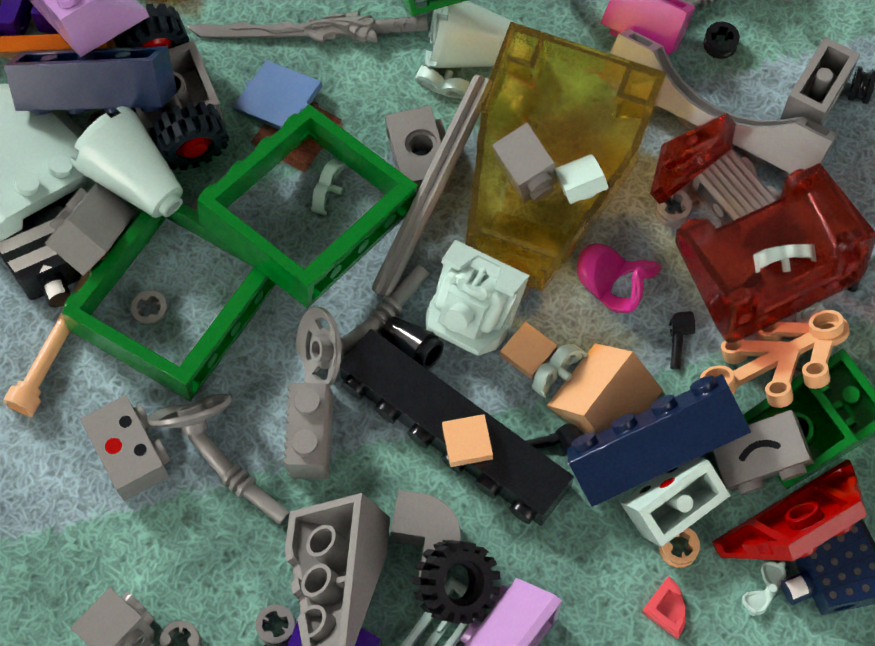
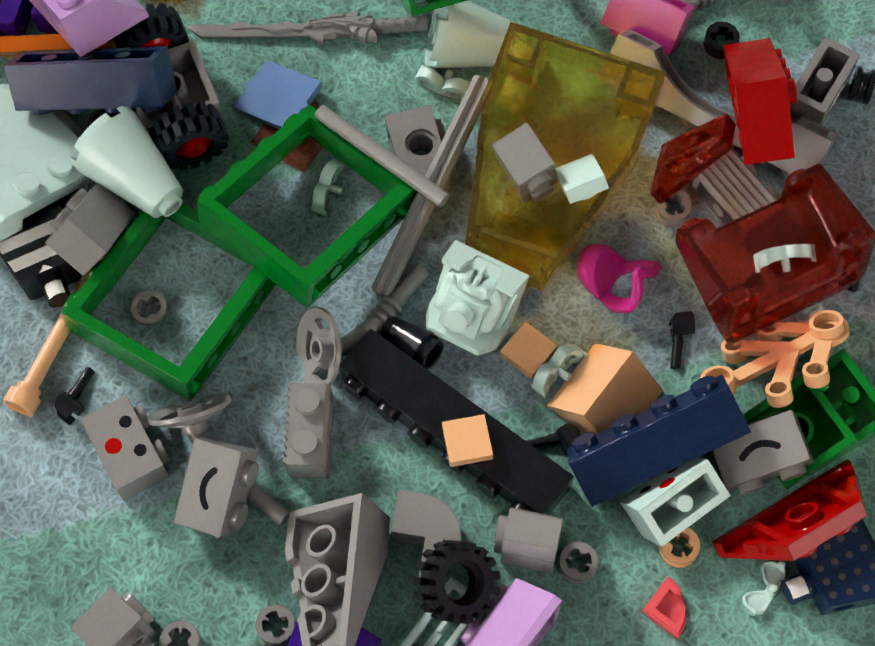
(67, 403): none -> black hand
(217, 487): none -> light grey brick
(382, 156): none -> light grey bar
(528, 539): none -> light grey brick
(583, 550): none -> light grey bush
(761, 100): none -> red wedge

